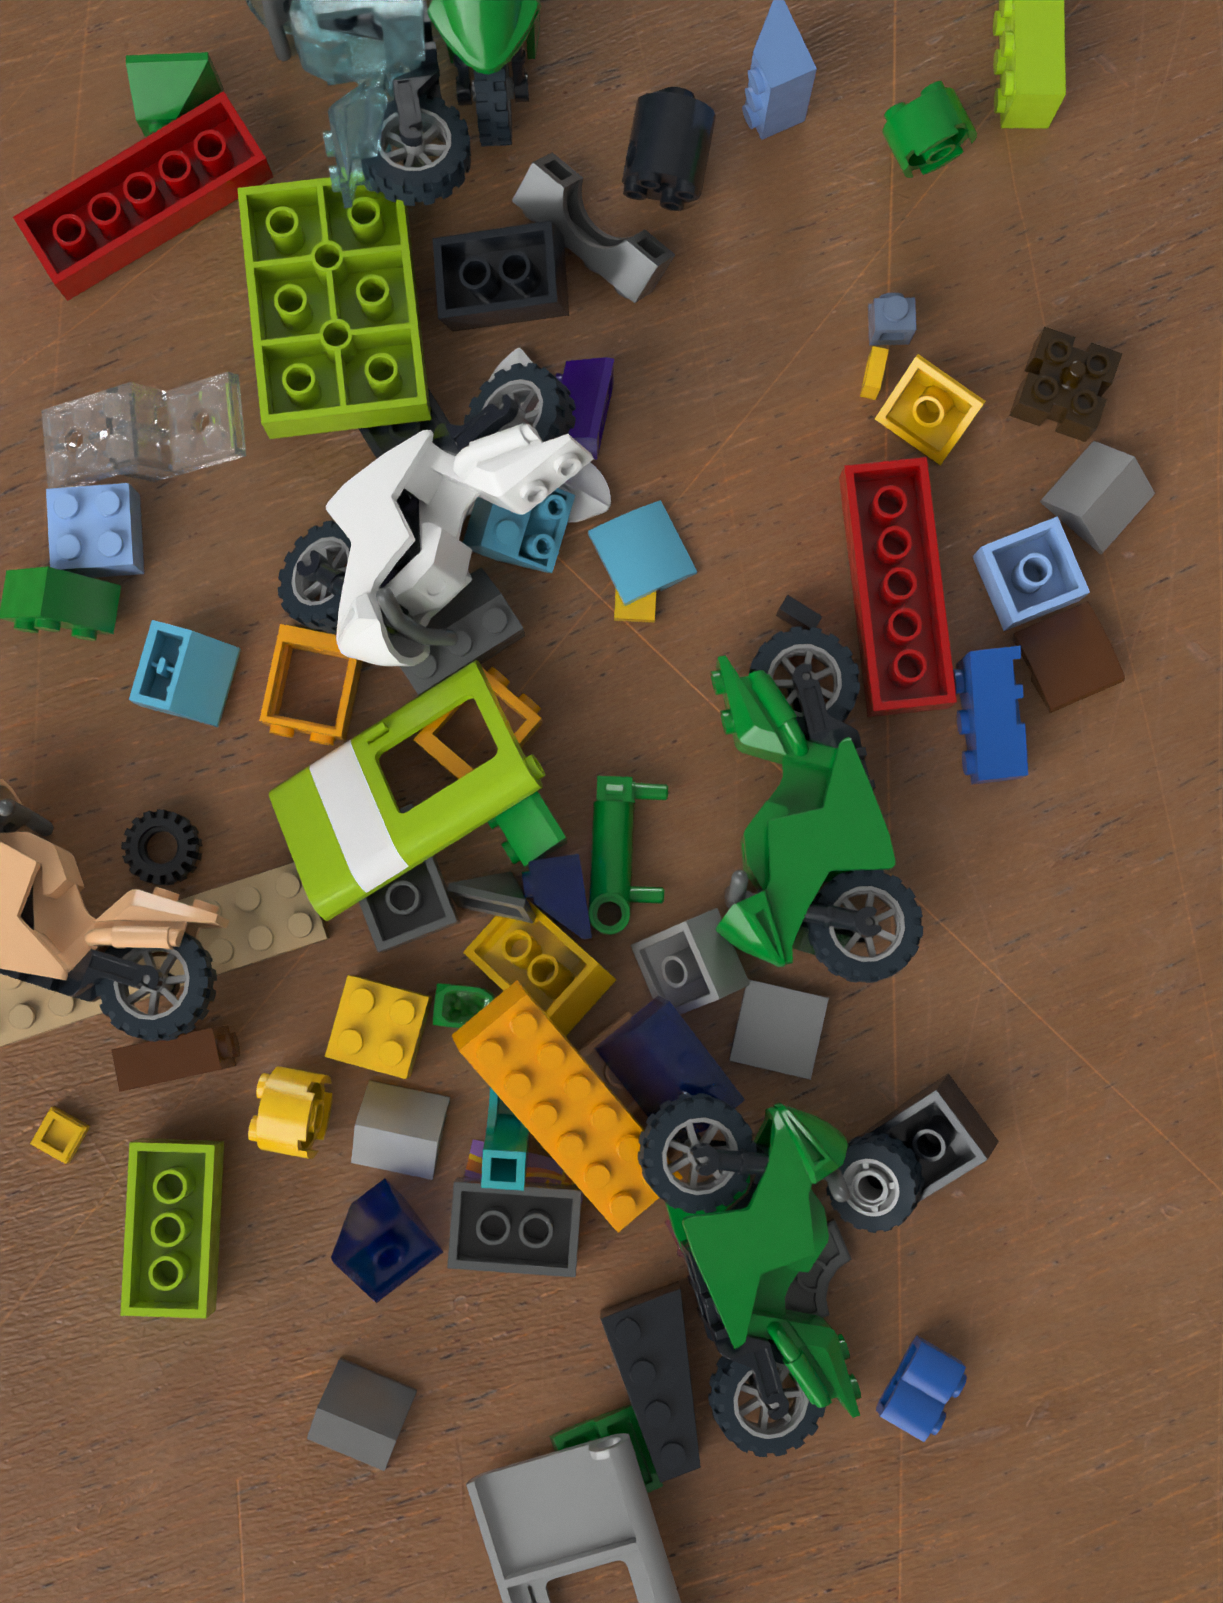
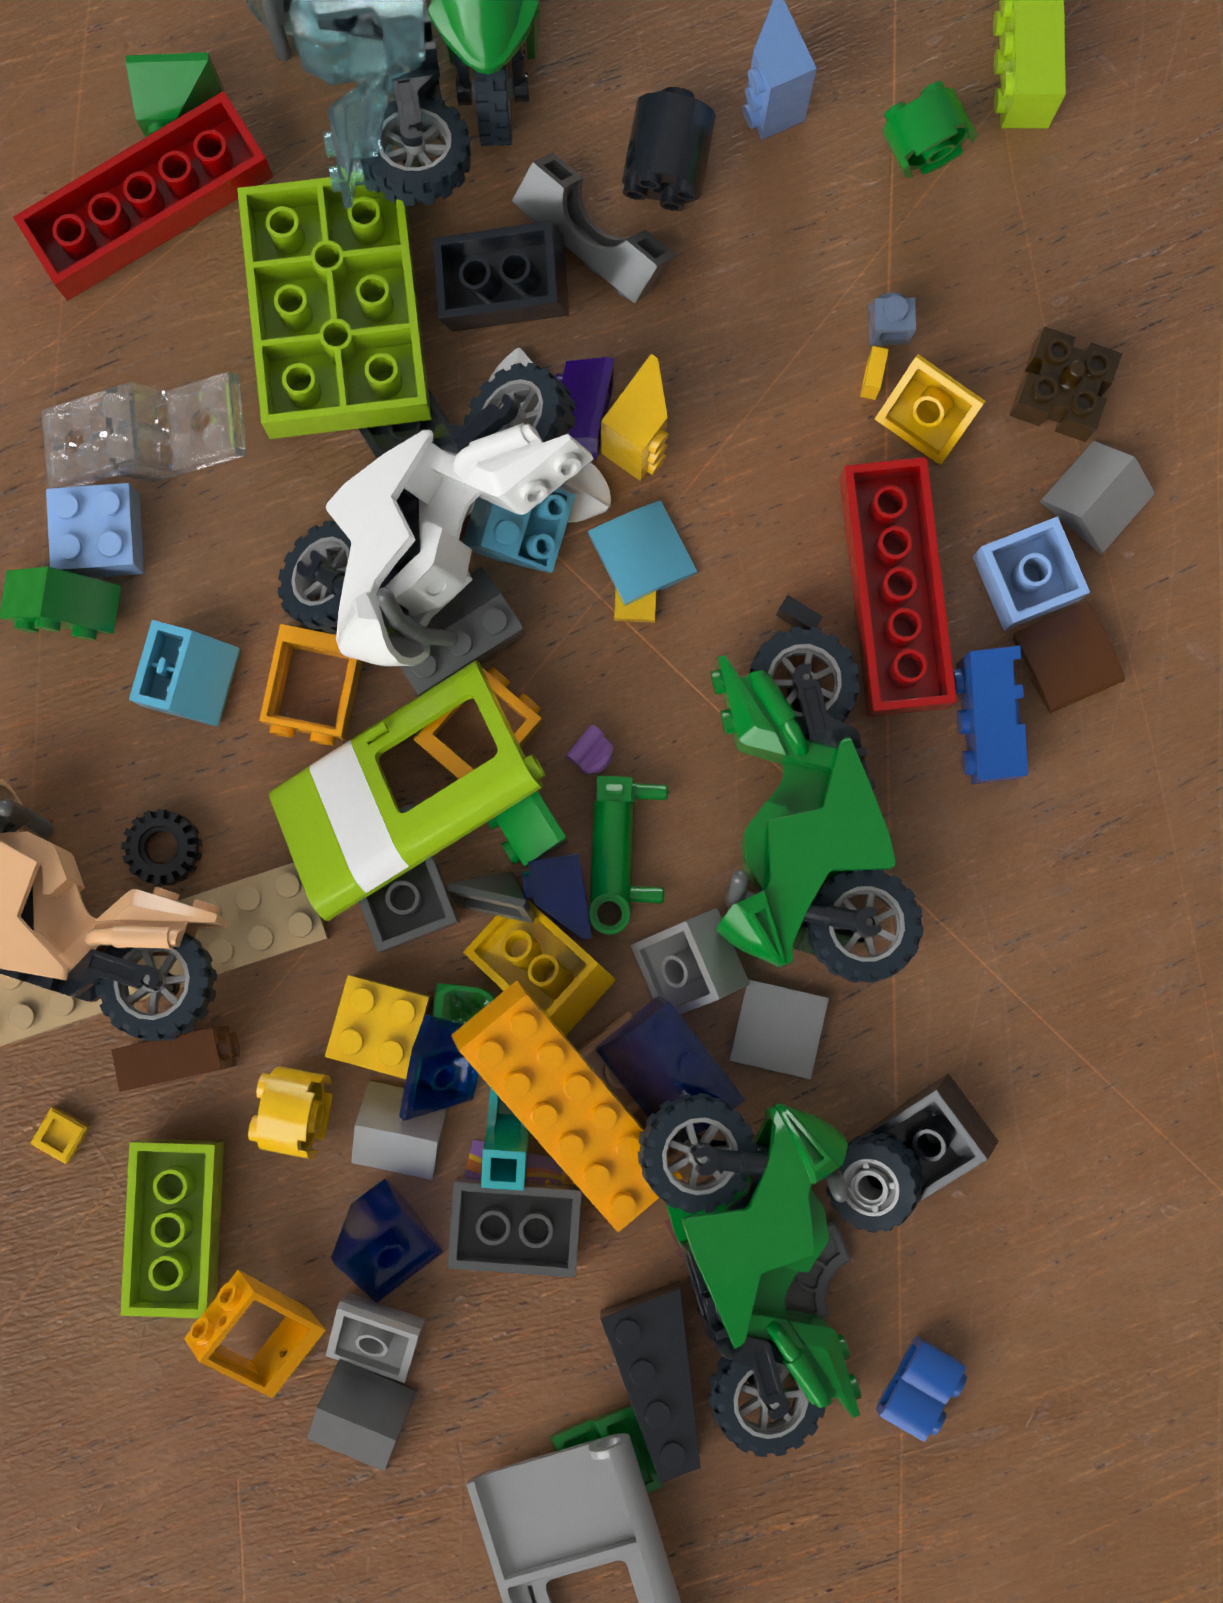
(269, 1366): none -> light orange window
(375, 1336): none -> light grey slope
(436, 1071): none -> clear blue slope
(591, 751): none -> medium lavender plate
(637, 424): none -> yellow slope

